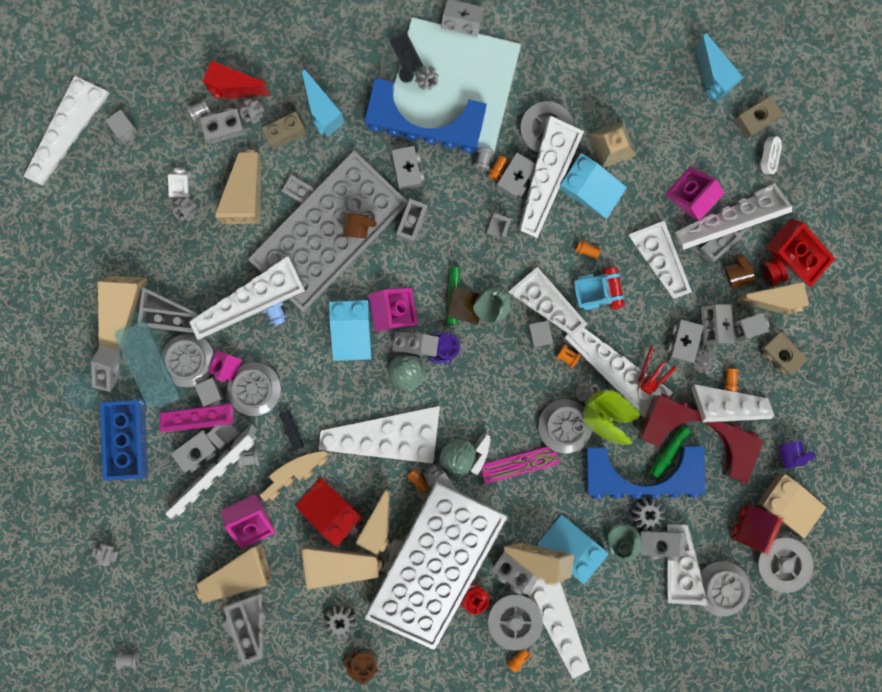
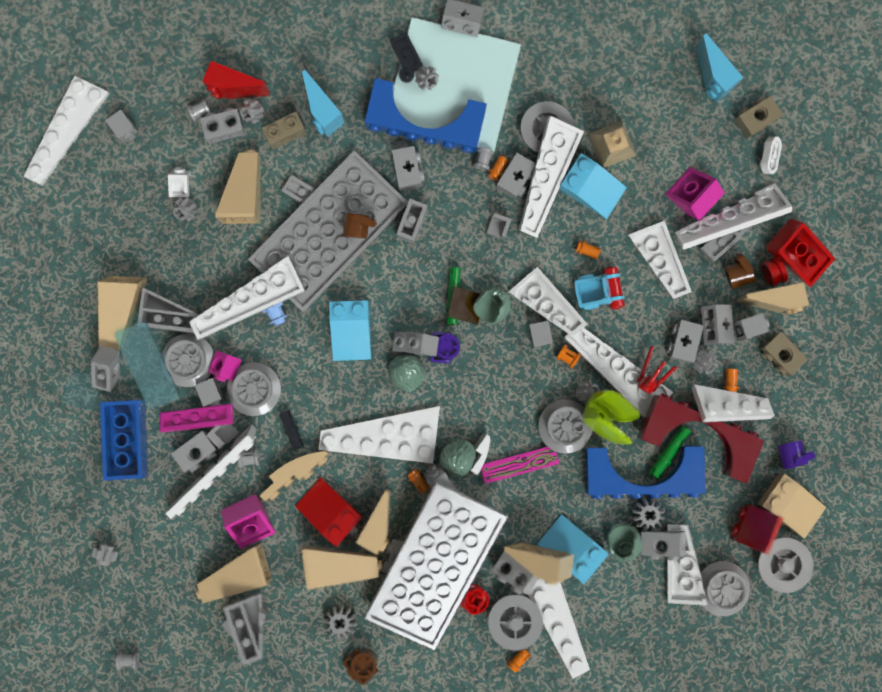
(393, 309): dark pink slope -> none

